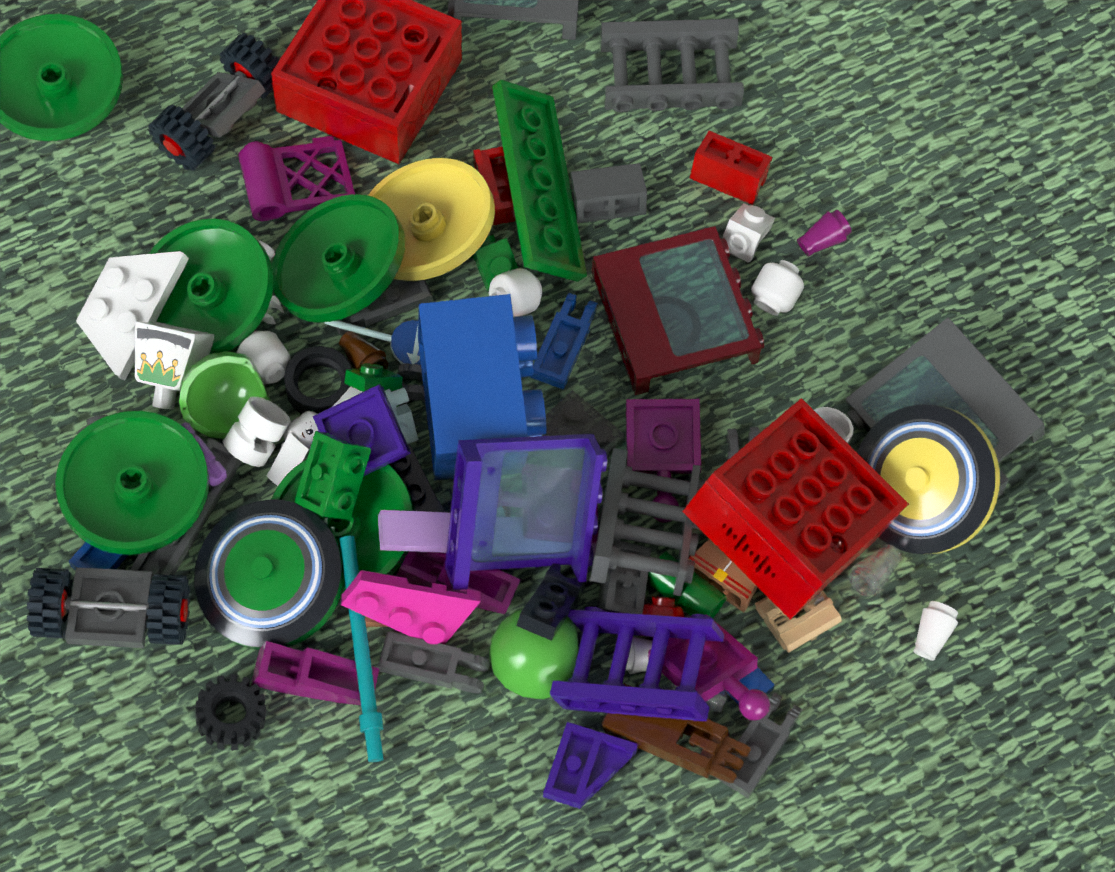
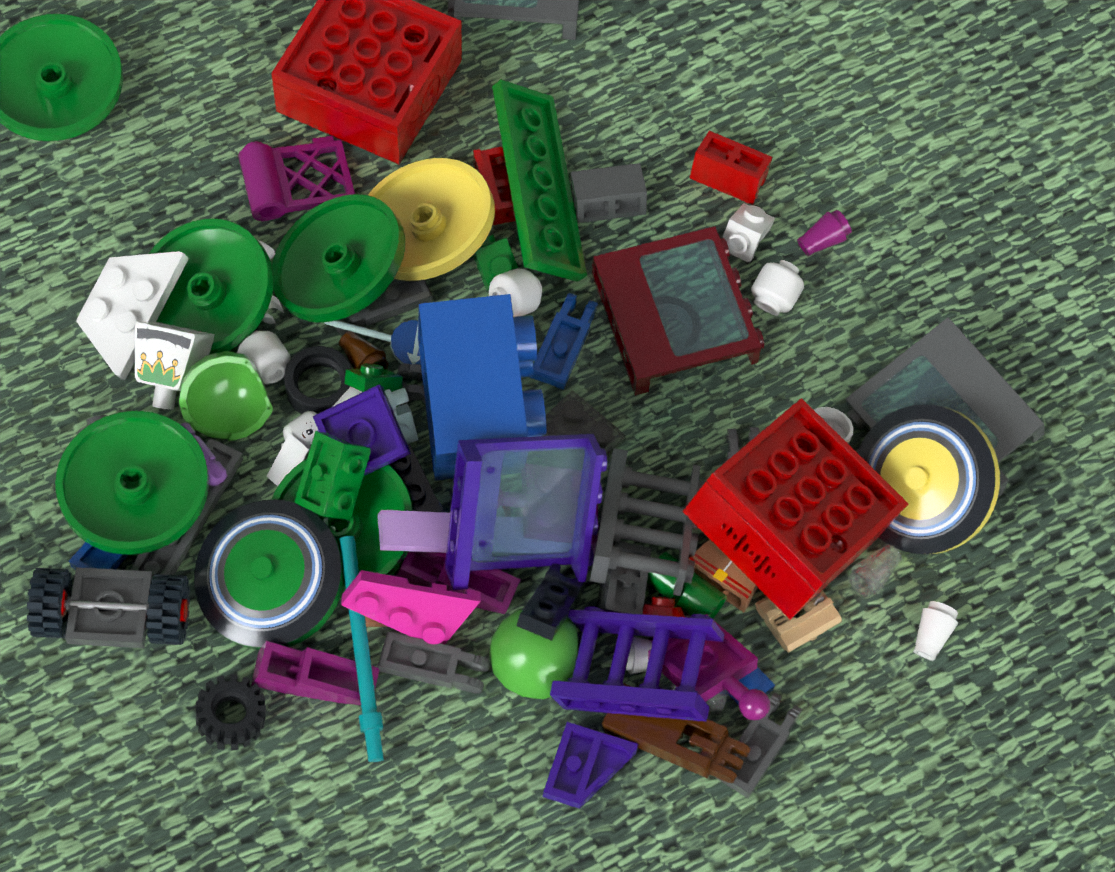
(217, 104): plate -> none
(257, 430): white wheel -> none
(663, 439): magenta plate -> none
(671, 35): dark grey fence -> none

